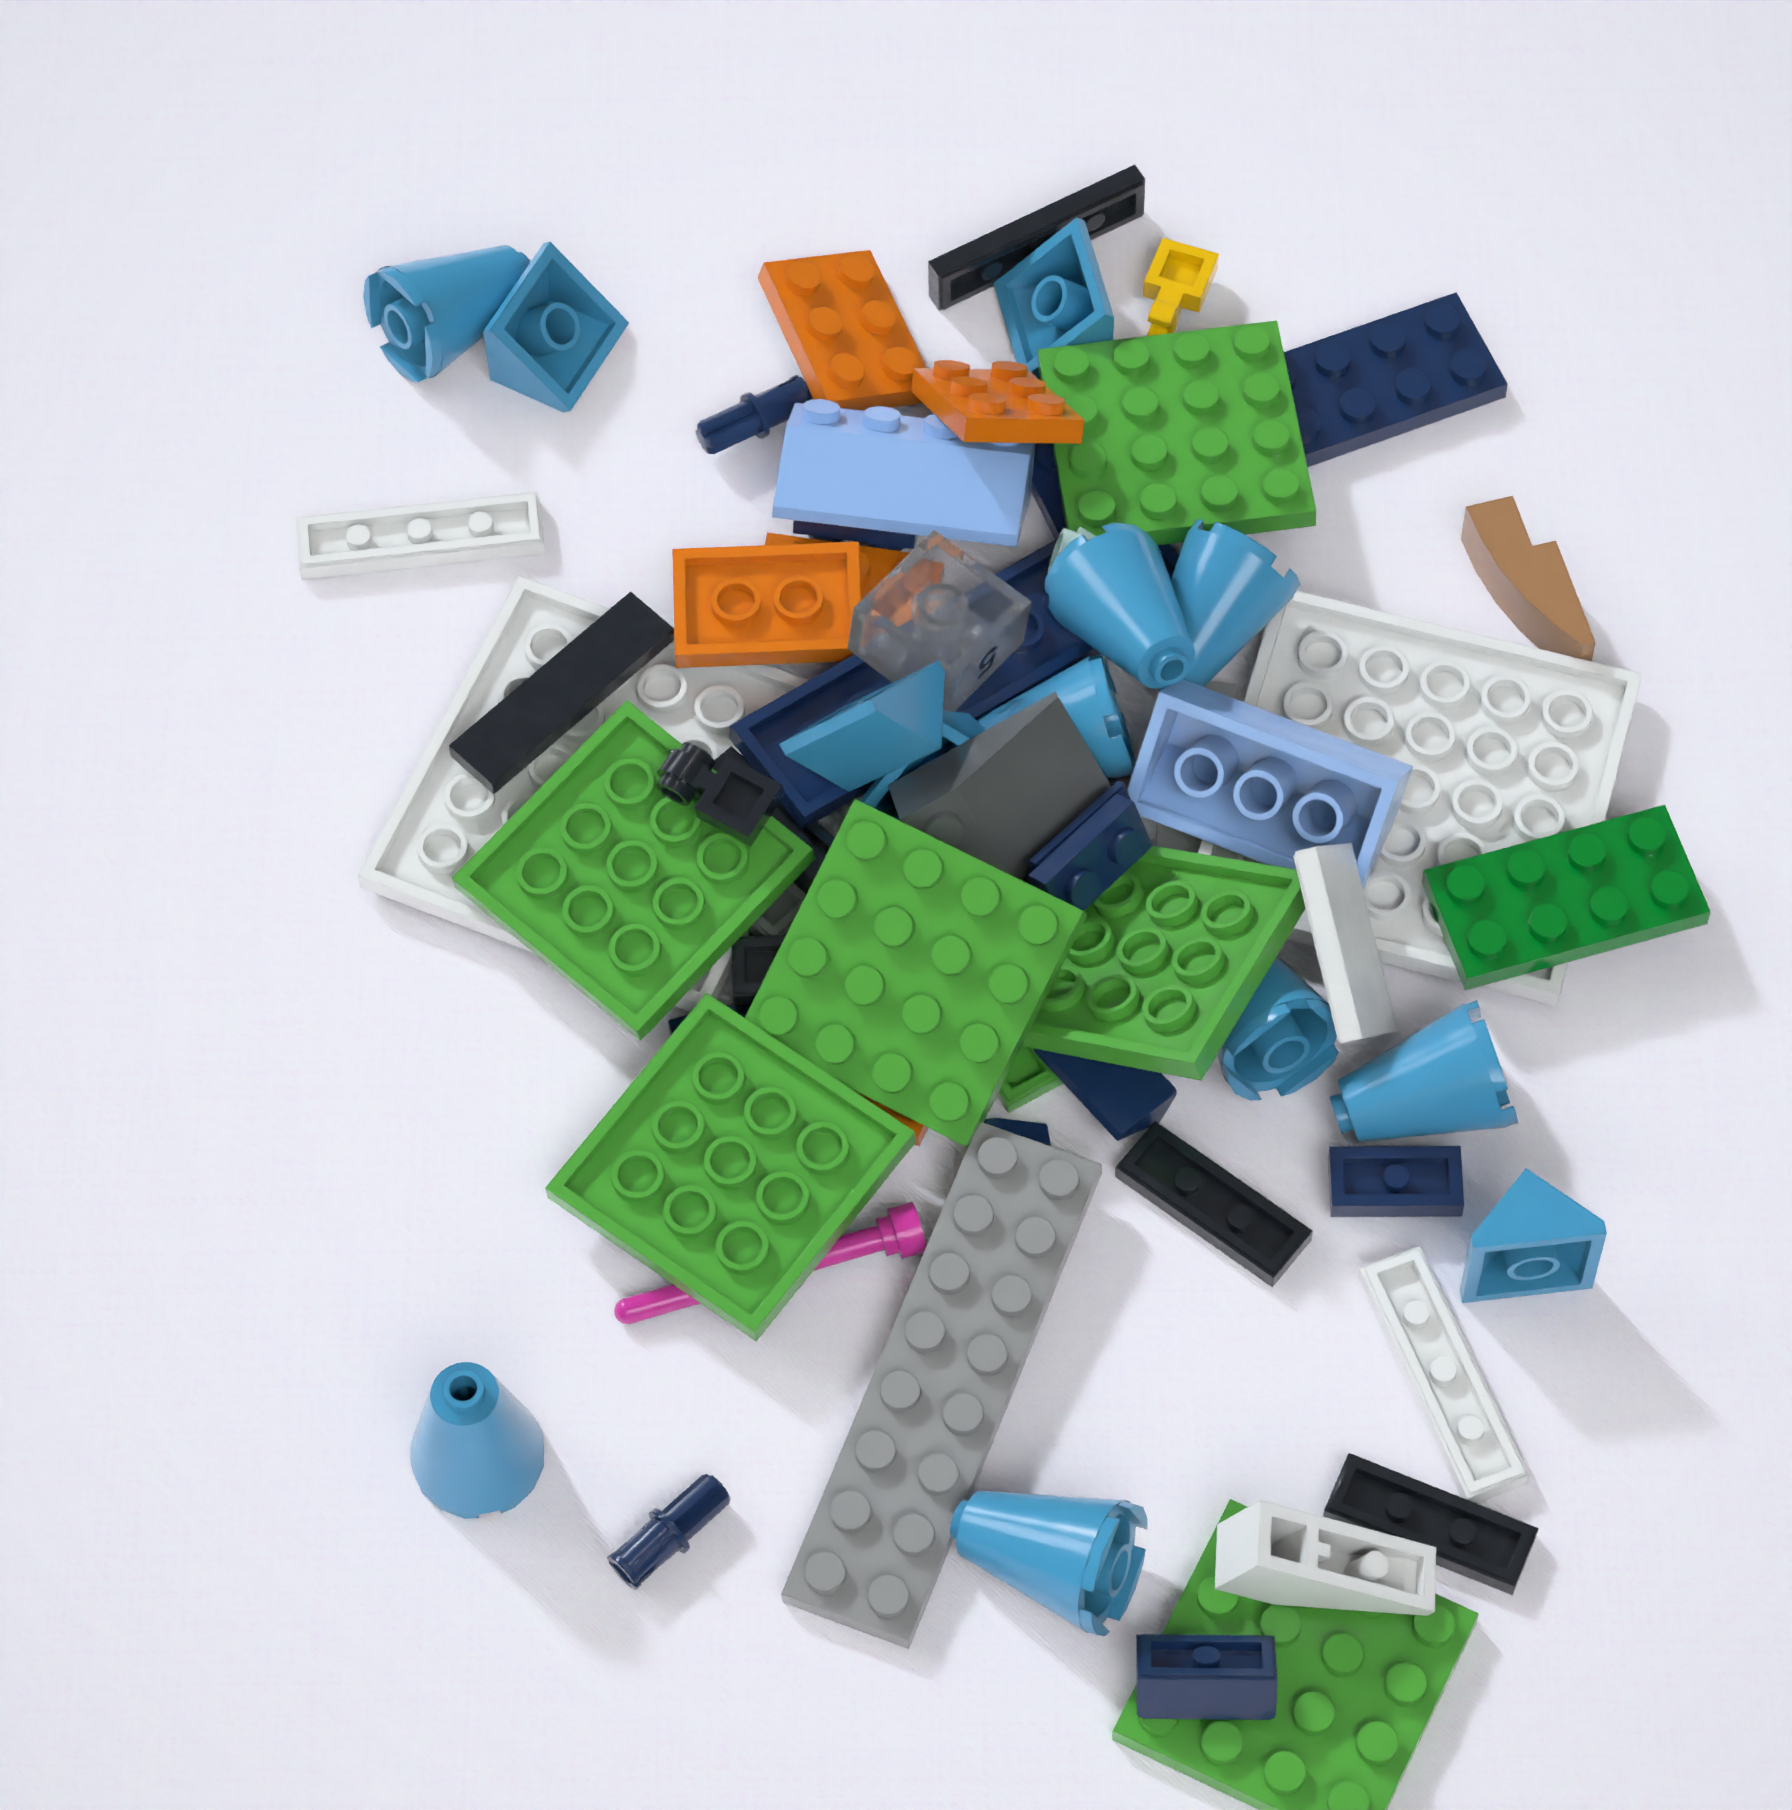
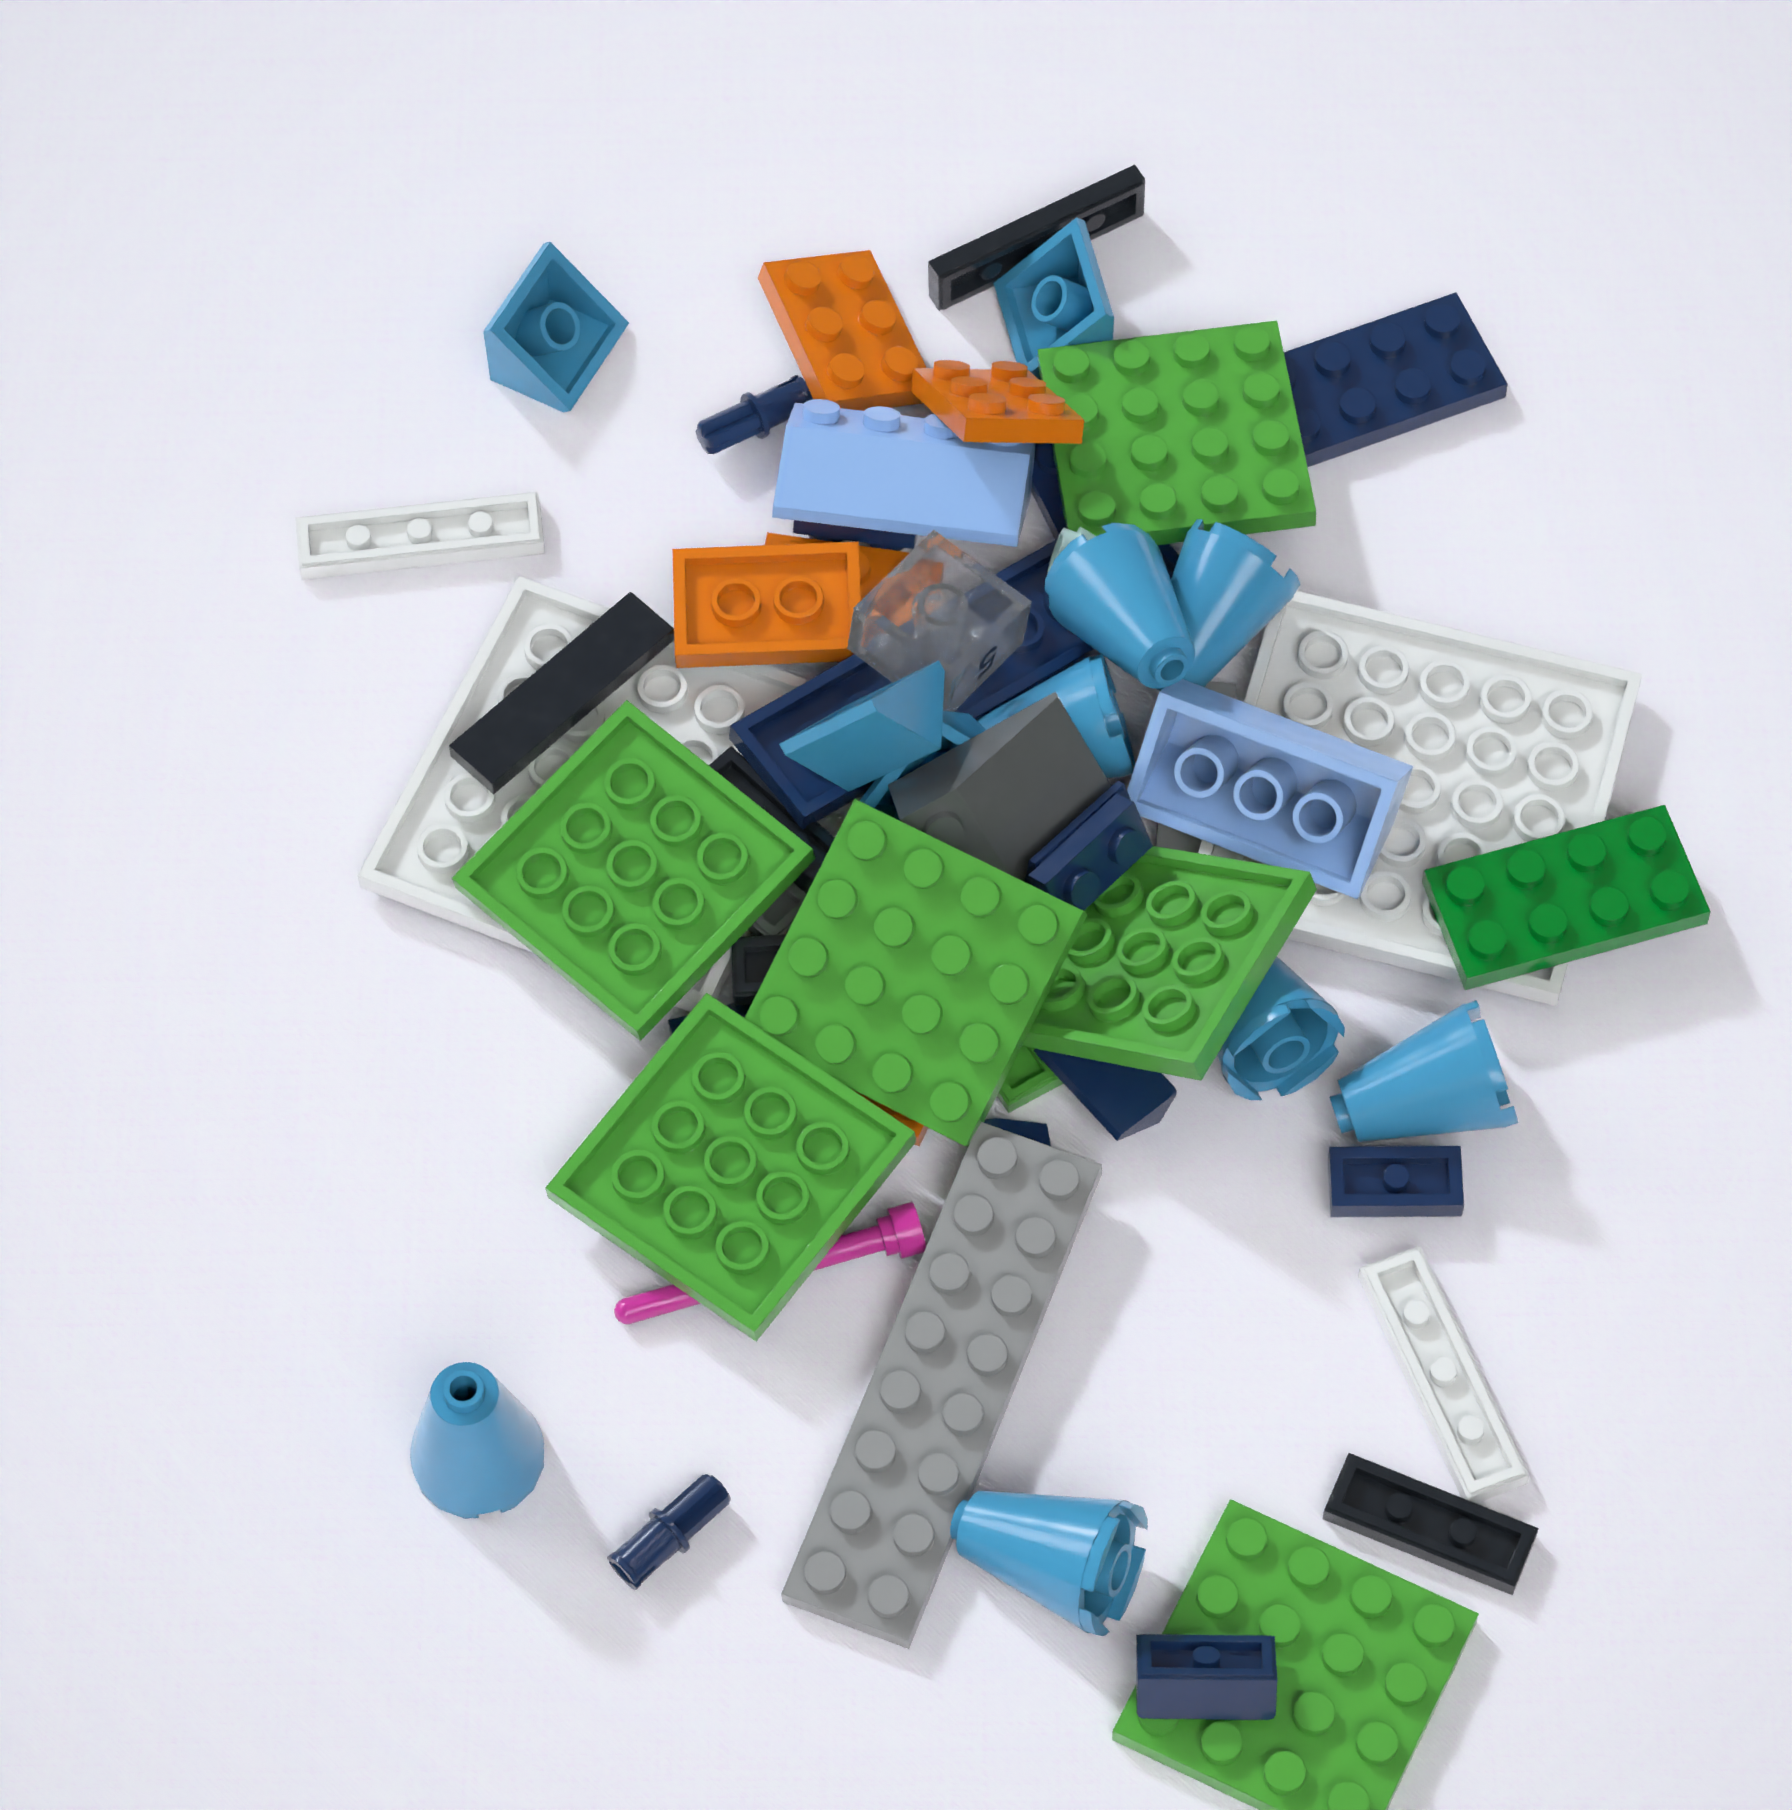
(439, 305): dark azure cone -> none
(732, 799): black plate -> none
(1175, 281): yellow plate -> none
(1213, 1203): black tile -> none
(1322, 1563): white slope -> none
(1344, 942): white tile -> none
(1526, 579): medium nougat slope -> none
(1533, 1245): dark azure slope -> none

